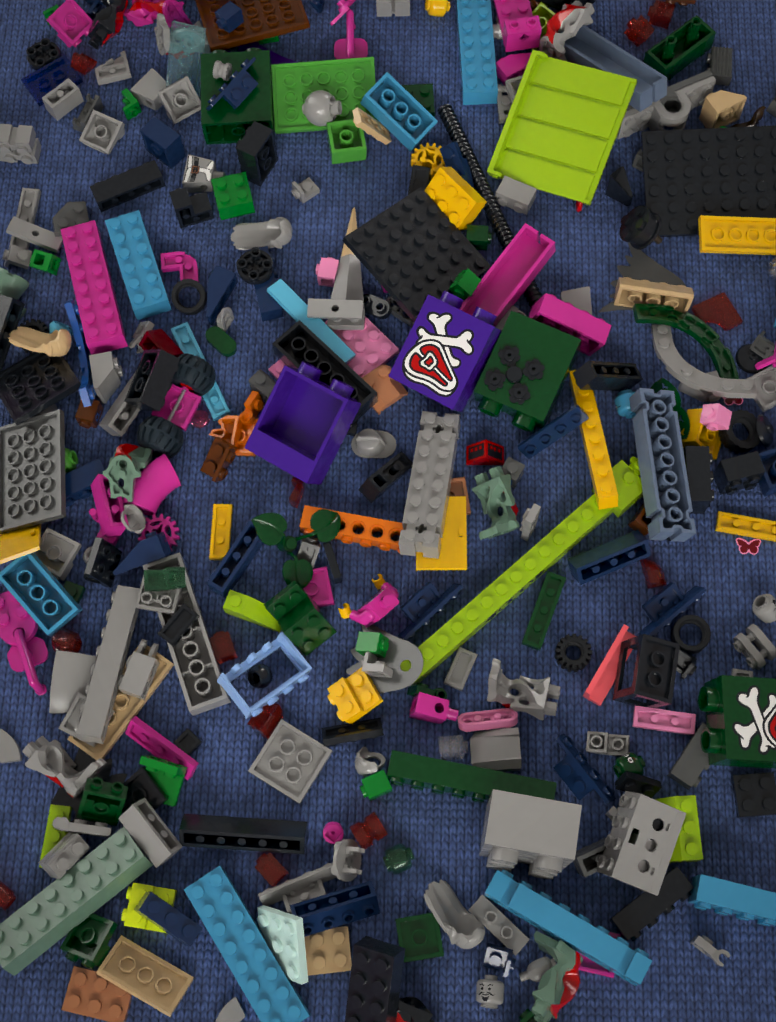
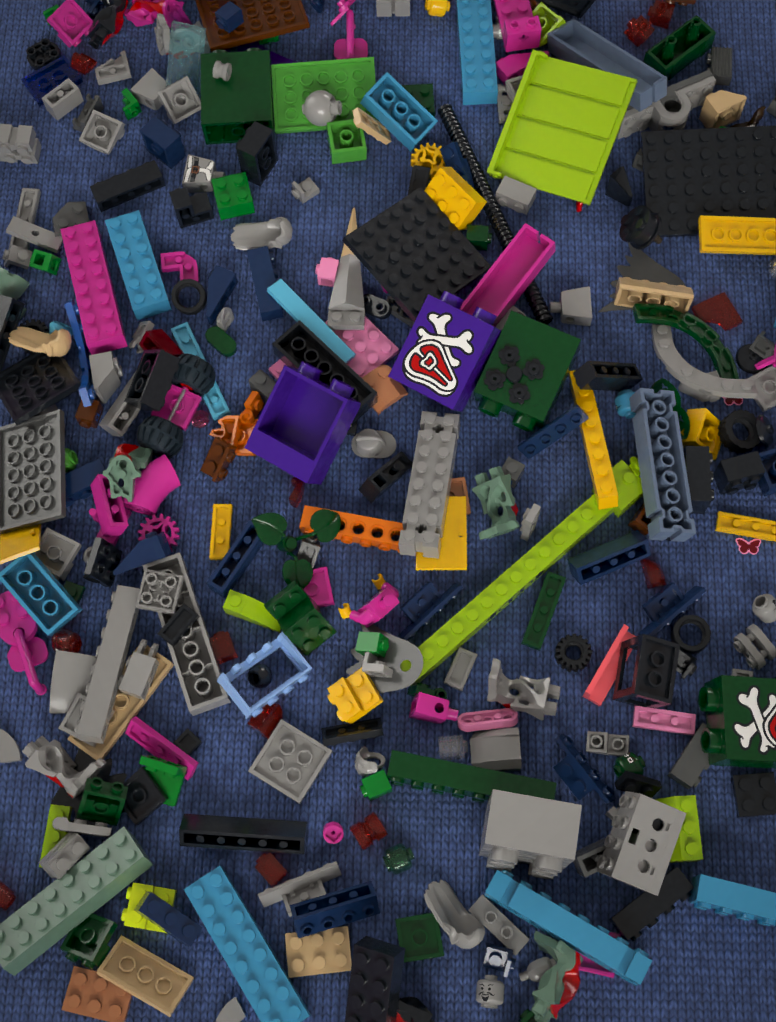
(135, 518): light grey piece -> none
(150, 832): light grey brick -> none
(165, 579): clear green slope -> none
(238, 89): dark blue bracket -> none
(255, 266): black tile -> none
(287, 941): light aqua plate -> none
(324, 309): light grey tile -> none
(332, 562): black tile -> none
(346, 860): light grey plate -> none
(465, 284): green brick -> none
(485, 453): red slope -> none
(567, 20): light grey hips -> none
(572, 321): dark pink brick -> none
(704, 944): light grey plate -> none
(715, 417): bright pink brick -> none

